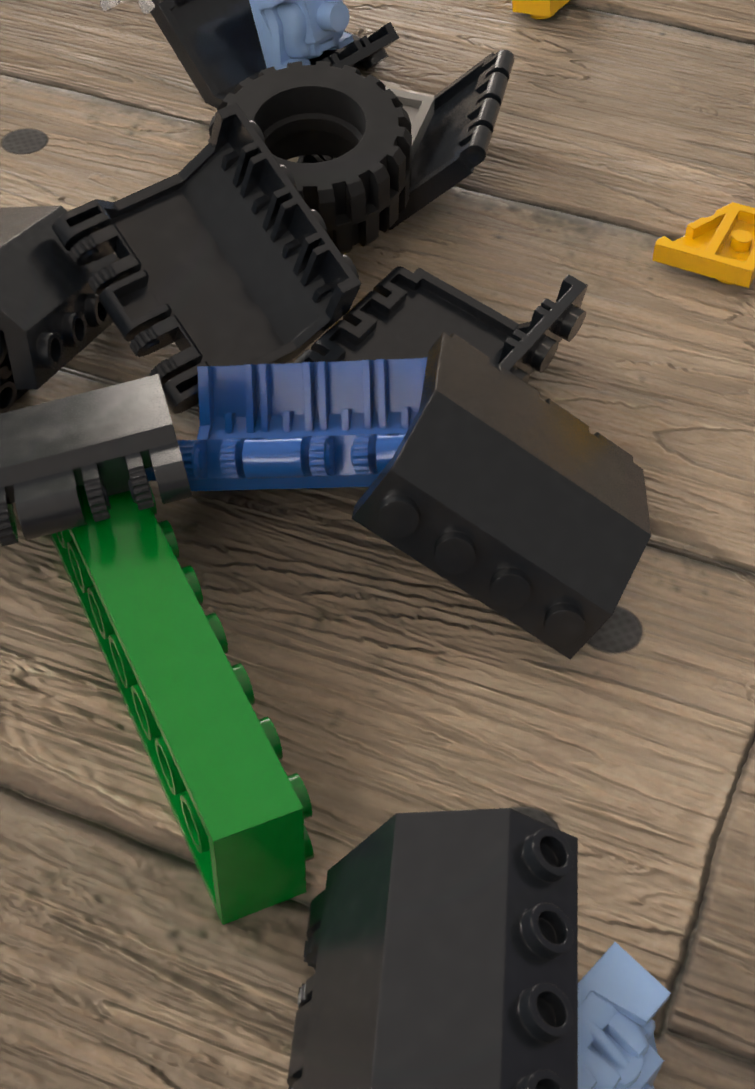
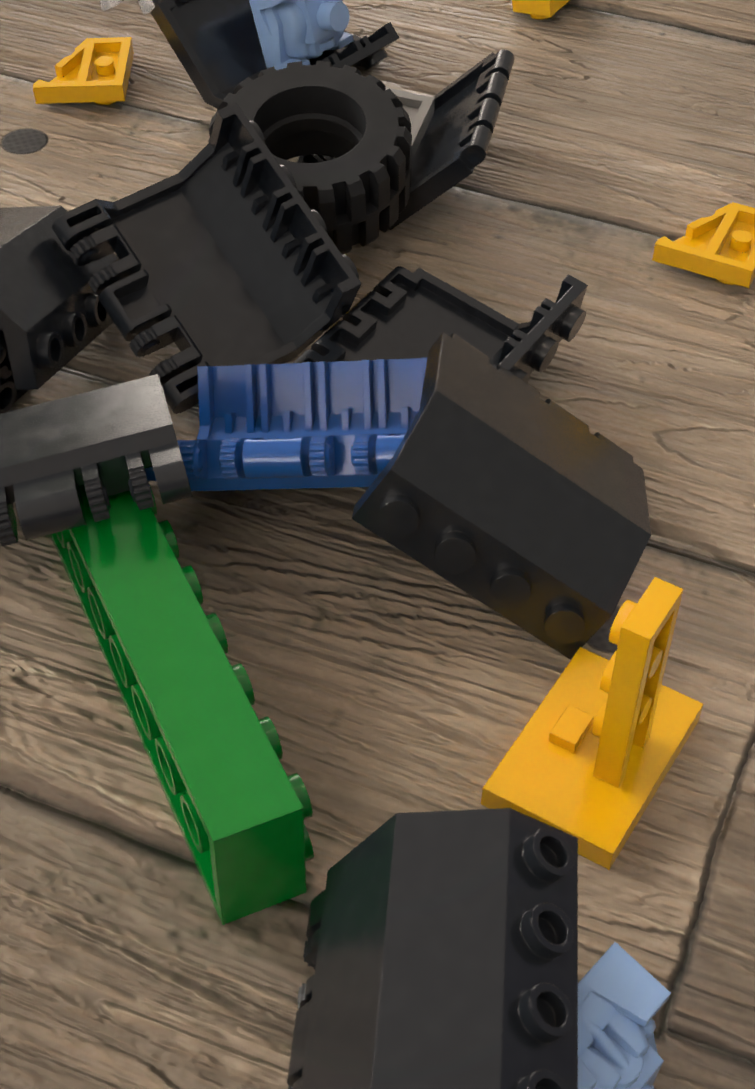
(93, 73): none -> yellow wing
(602, 734): none -> yellow piece

